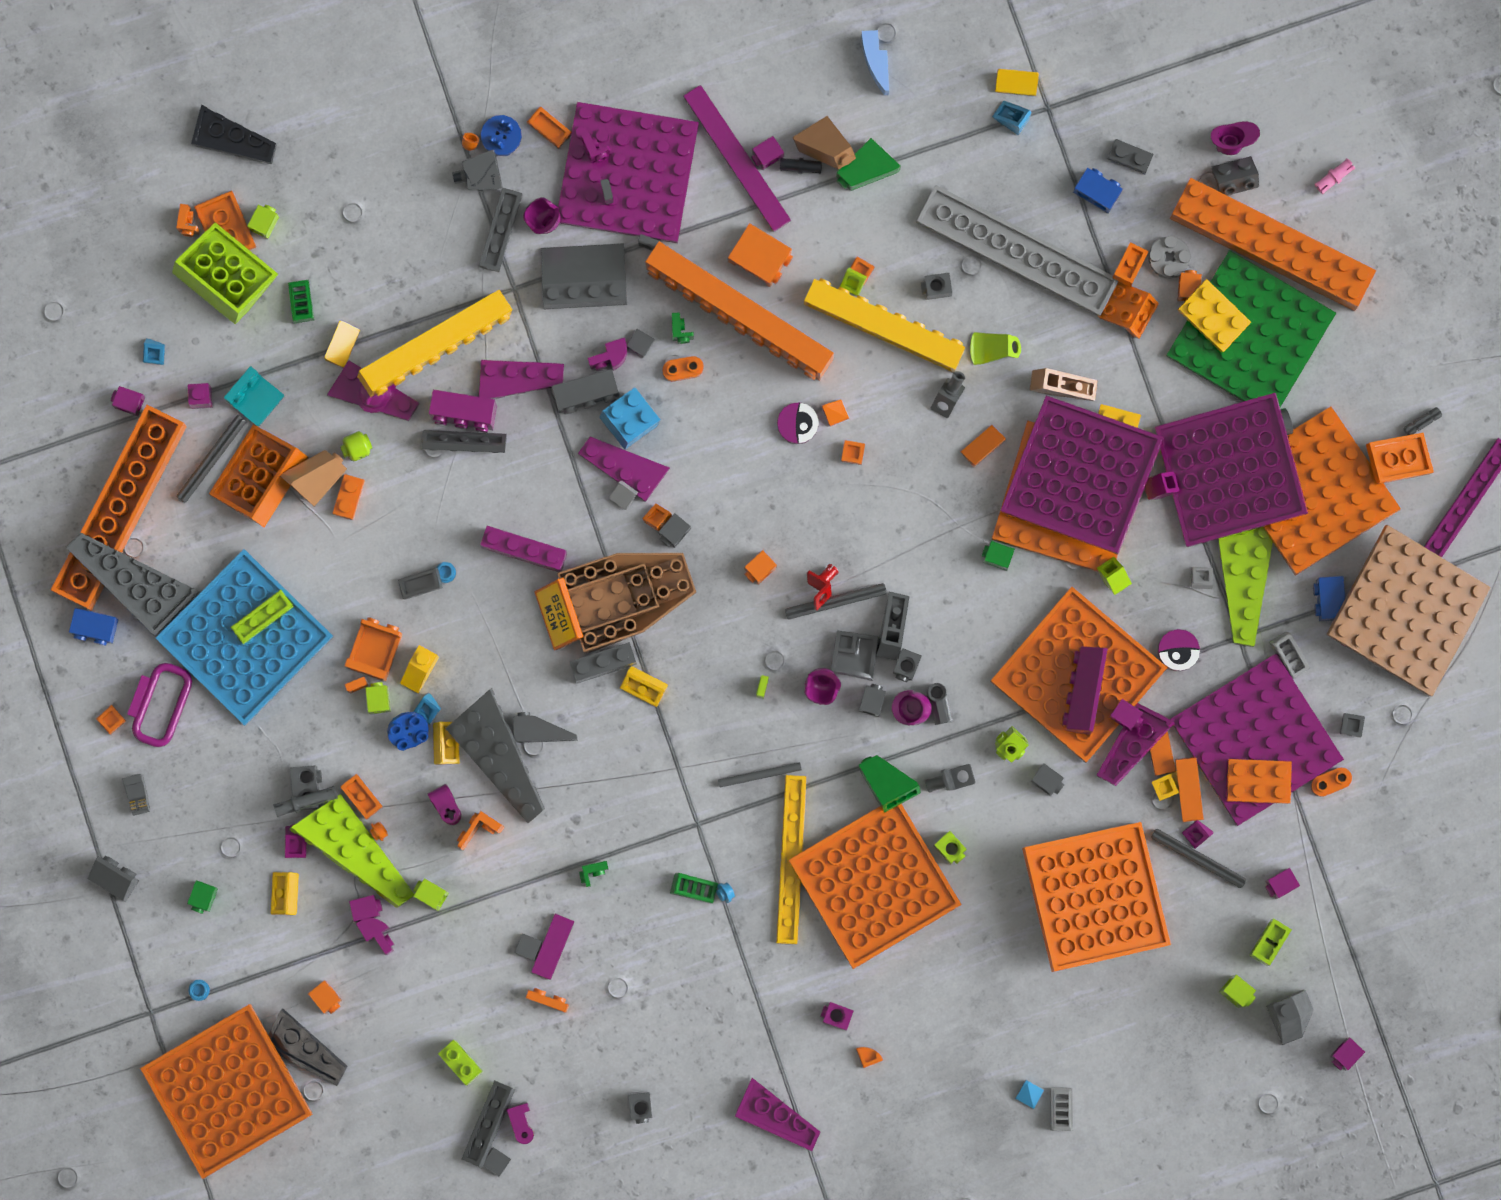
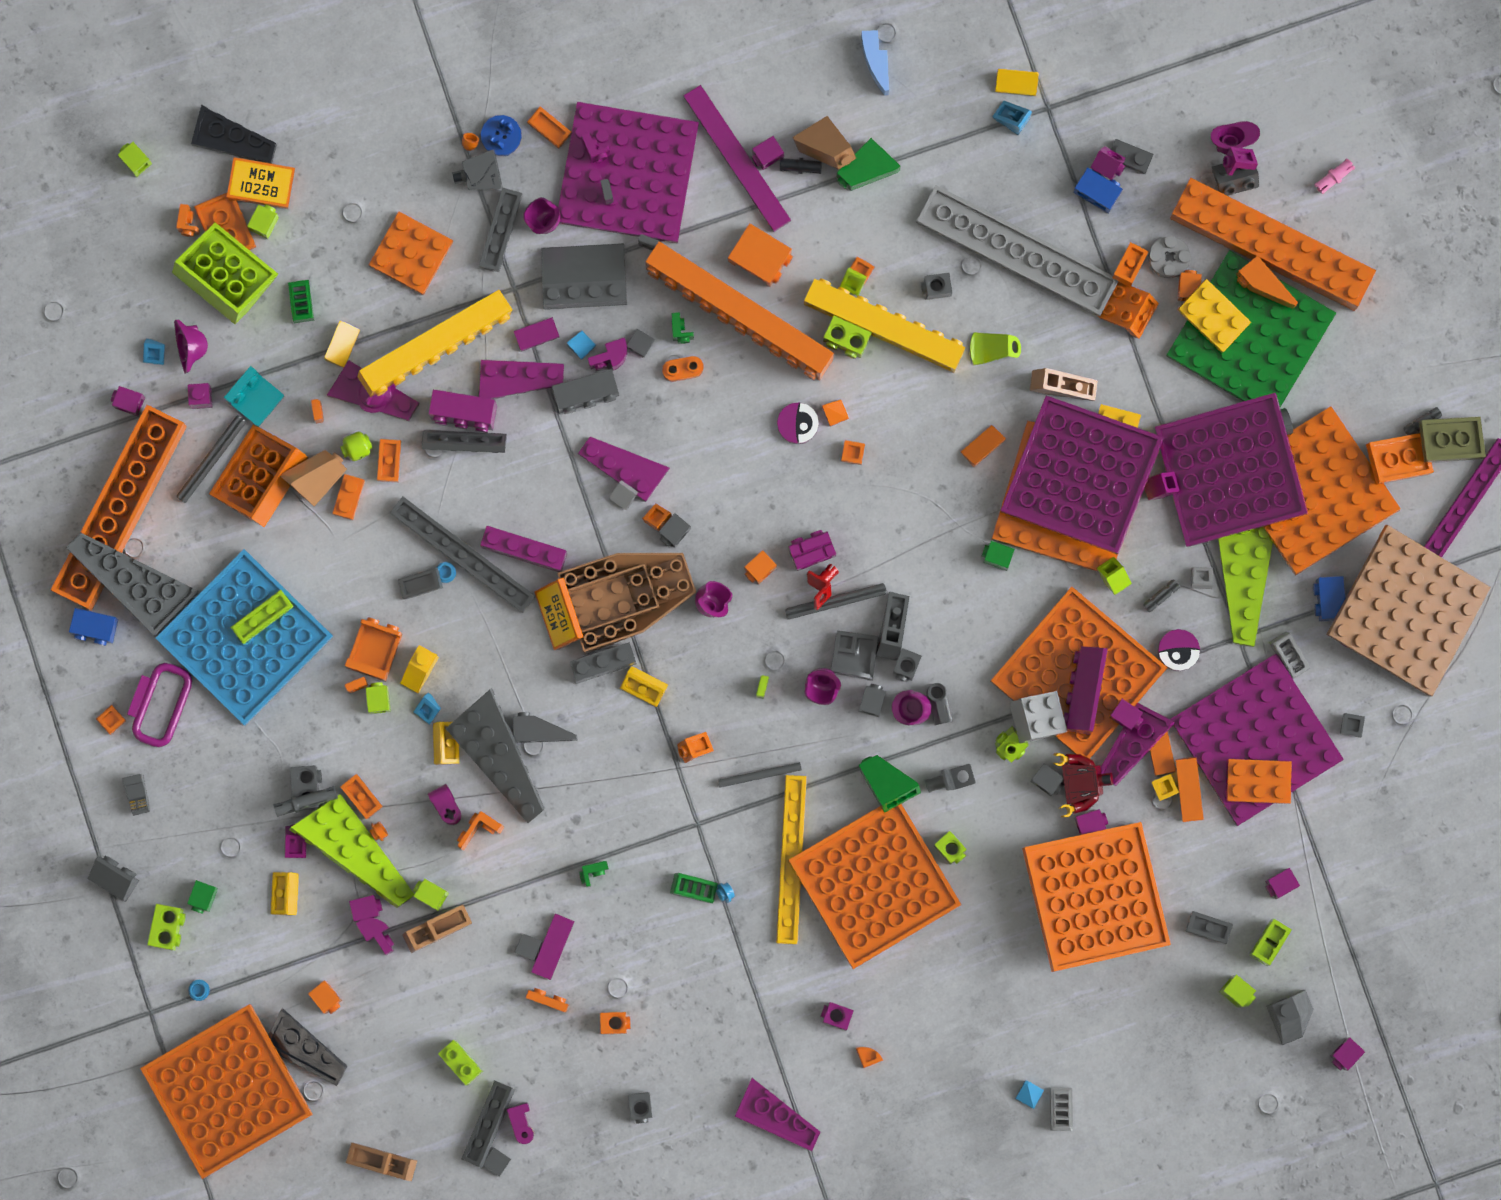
(134, 158): none -> lime brick
(160, 926): none -> lime brick
(190, 344): none -> magenta hat
(260, 183): none -> yellow tile
(317, 411): none -> orange tile
(381, 1161): none -> medium nougat slope
(389, 460): none -> orange plate
(411, 253): none -> orange plate
(416, 726): blue plate -> none
(437, 928): none -> medium nougat slope
(462, 554): none -> dark grey plate
(536, 334): none -> magenta tile
(581, 344): none -> dark azure slope
(605, 1023): none -> orange brick
(629, 418): dark azure brick -> none
(694, 747): none -> orange bracket
(713, 599): none -> magenta helmet
(811, 550): none -> magenta brick
(849, 332): none -> lime brick
(949, 393): dark grey bracket -> none
(1038, 717): none -> light grey brick
(1082, 782): none -> torso
(1091, 822): none -> magenta brick
(1108, 163): none -> magenta brick
(1161, 596): none -> dark grey axle
(1197, 833): magenta slope -> none
(1198, 858): dark grey axle -> none
(1209, 927): none -> dark grey plate
(1239, 158): none -> magenta bracket
(1262, 281): none -> orange slope
(1331, 781): orange plate -> none
(1452, 439): none -> olive plate

